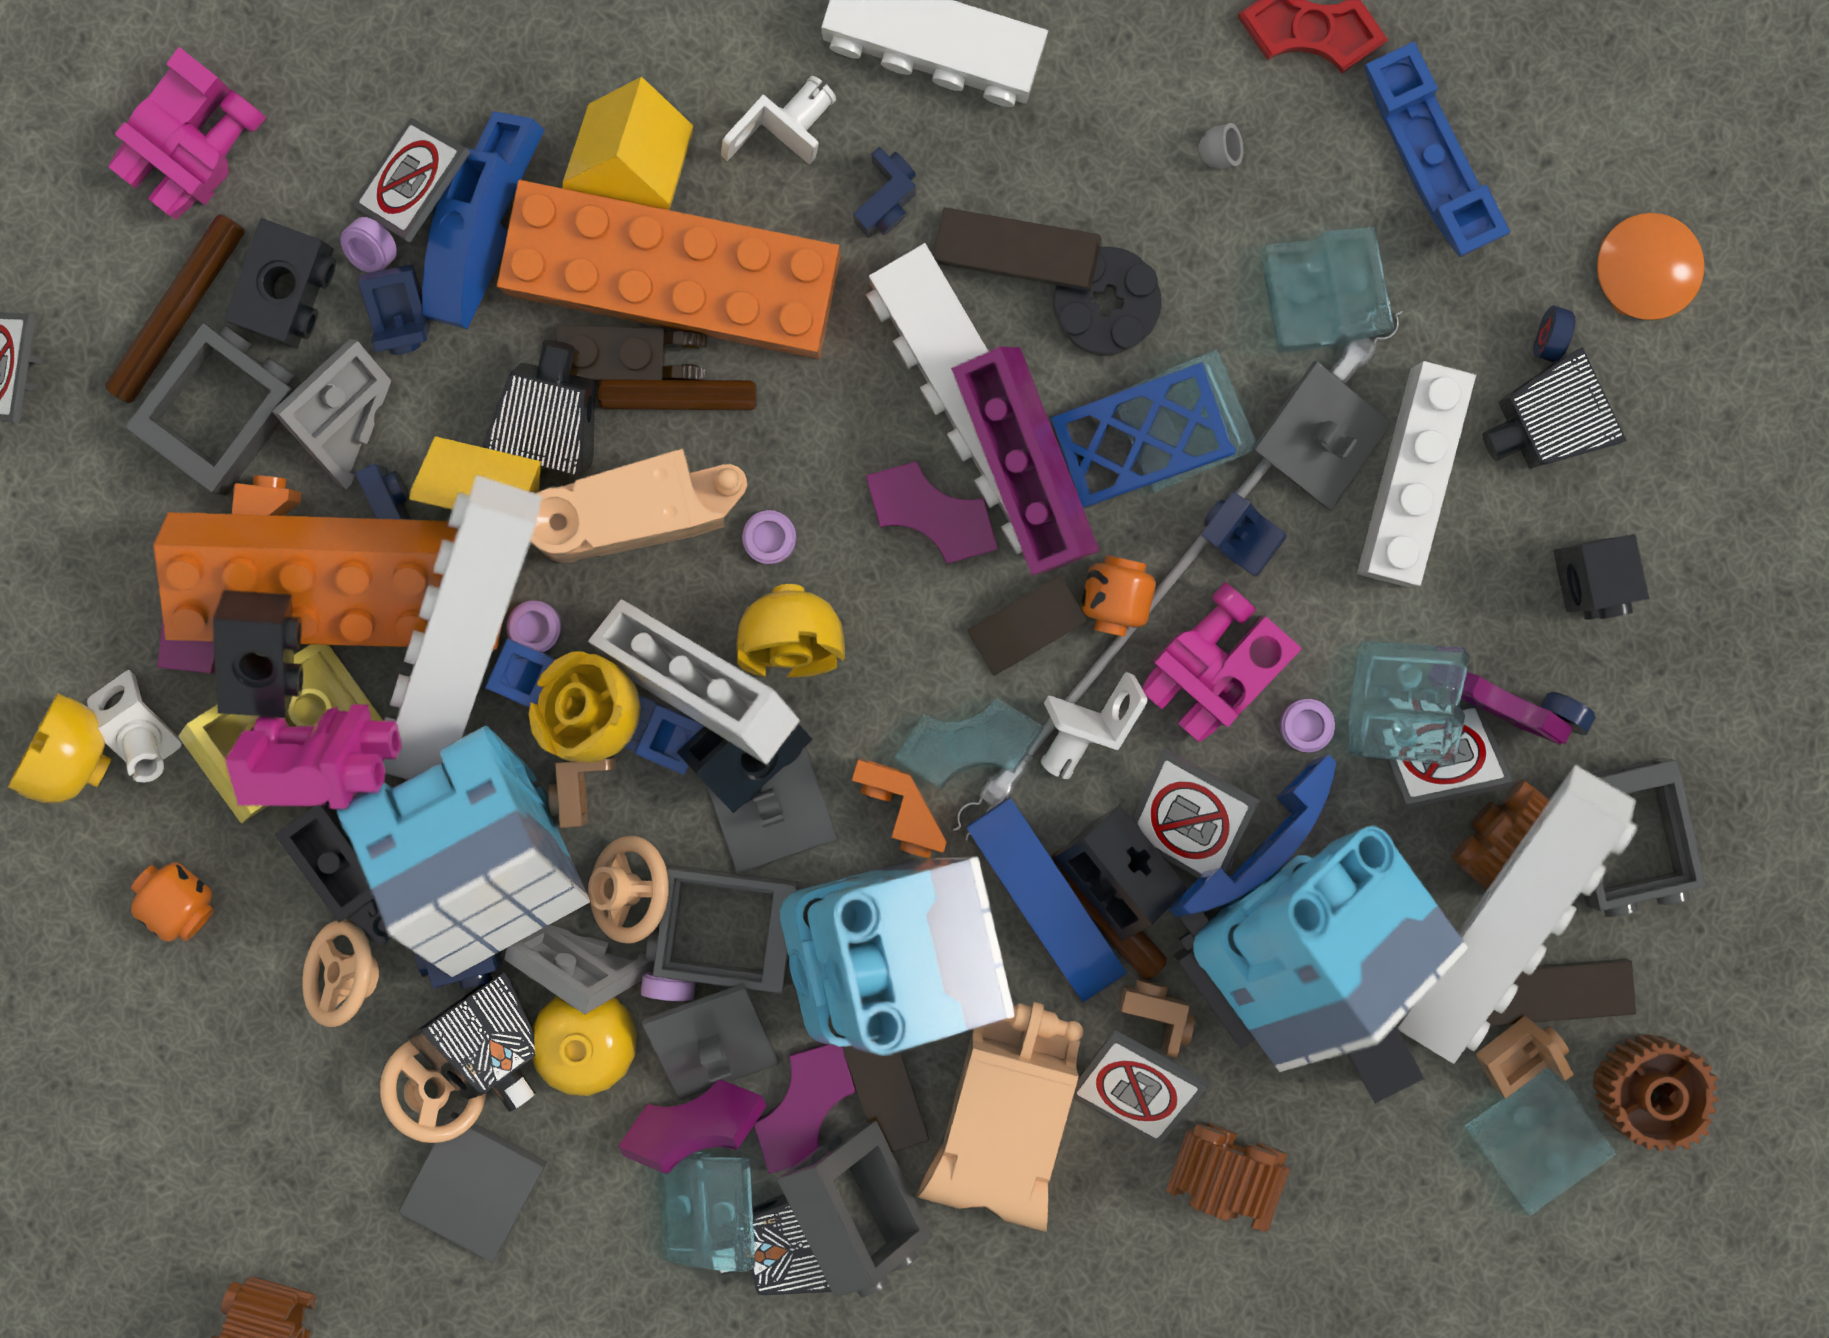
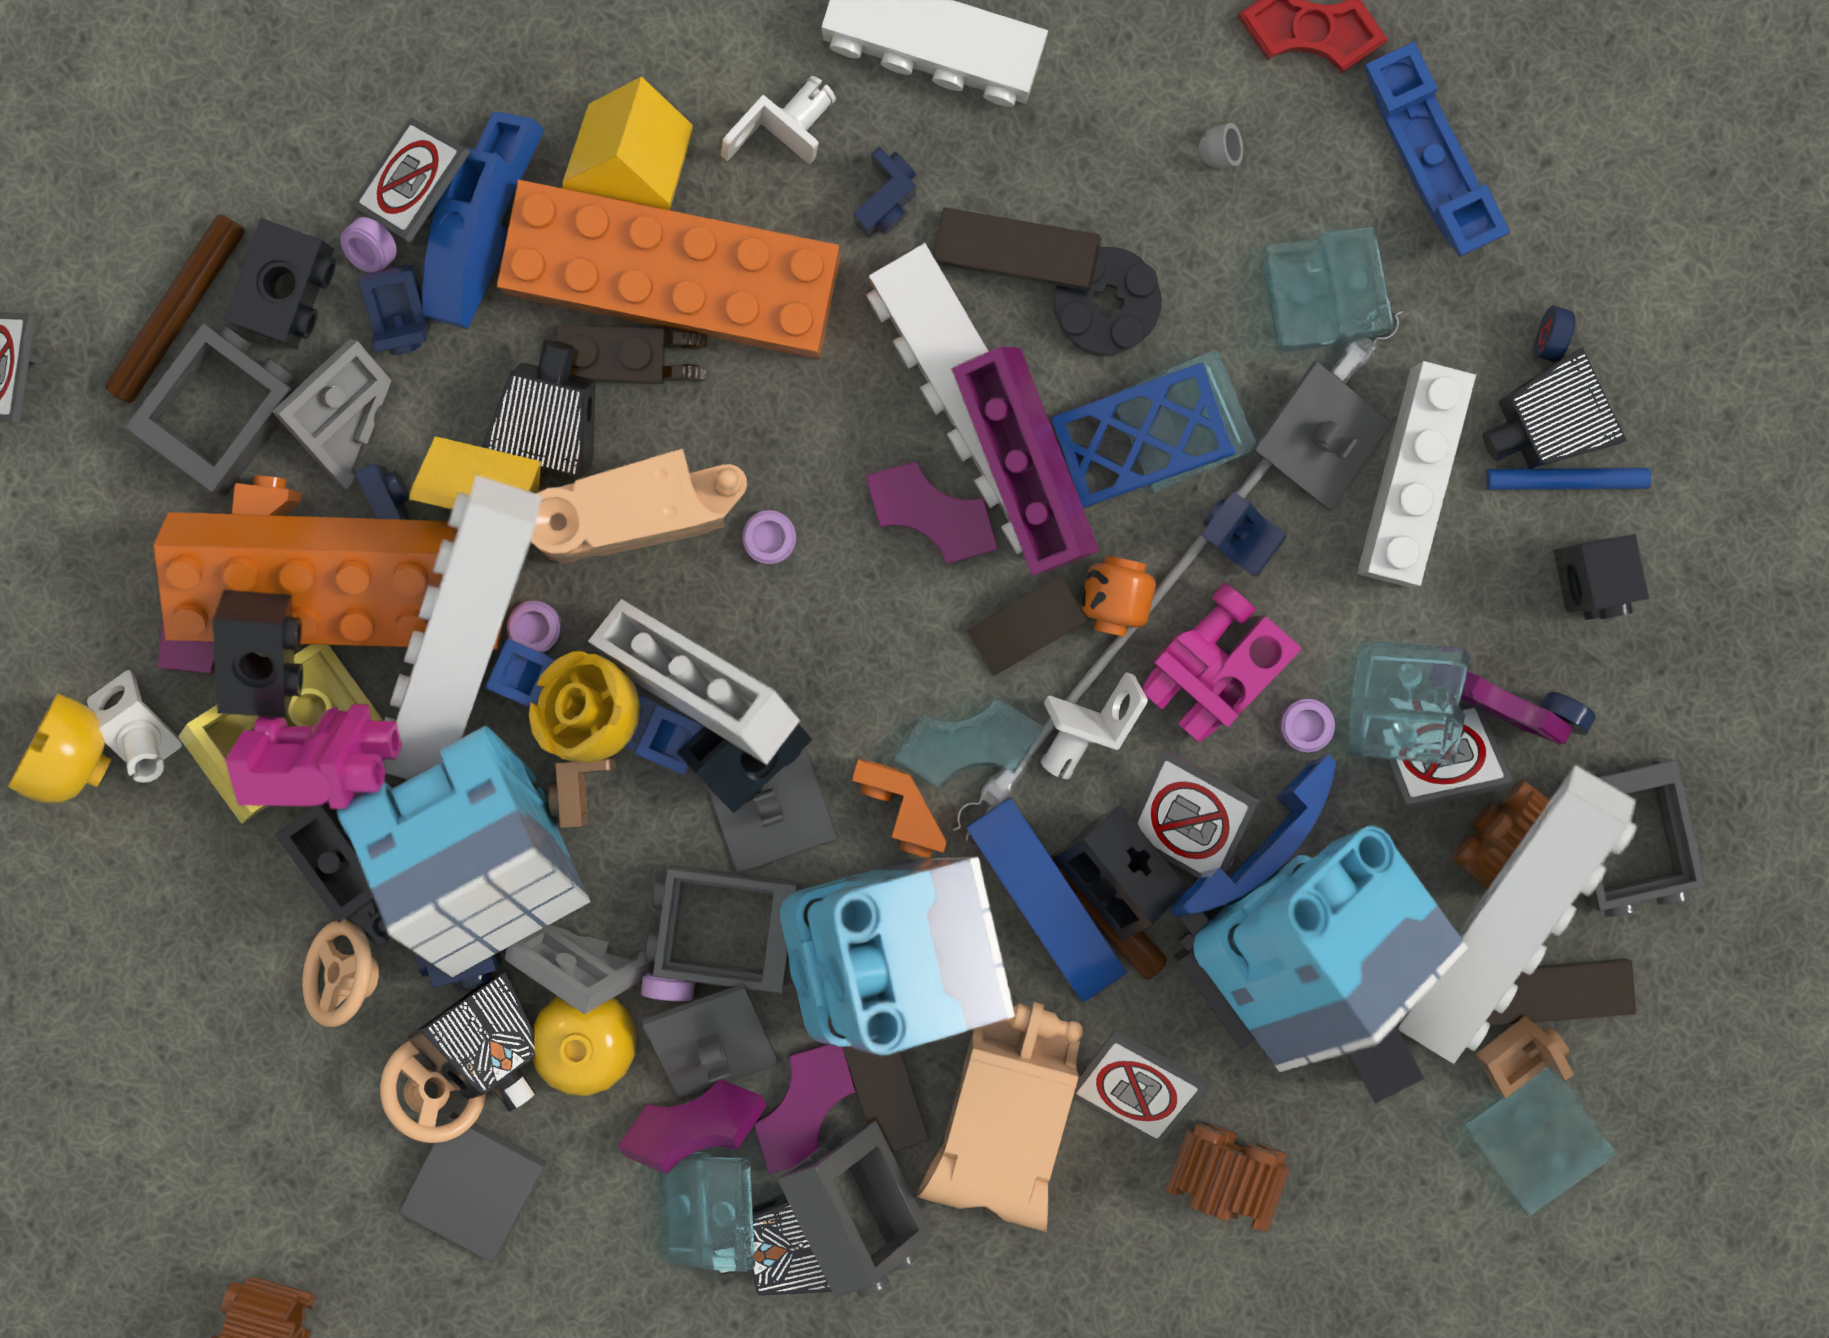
(168, 135): dark pink hips -> none
(171, 901): orange head -> none
(616, 889): light nougat piece -> none
(677, 394): reddish brown axle -> none
(790, 632): yellow cylinder -> none
(1151, 1001): medium nougat bracket -> none
(1568, 478): none -> blue bar
(1650, 266): orange dish -> none
(1684, 1092): dark orange brick -> none

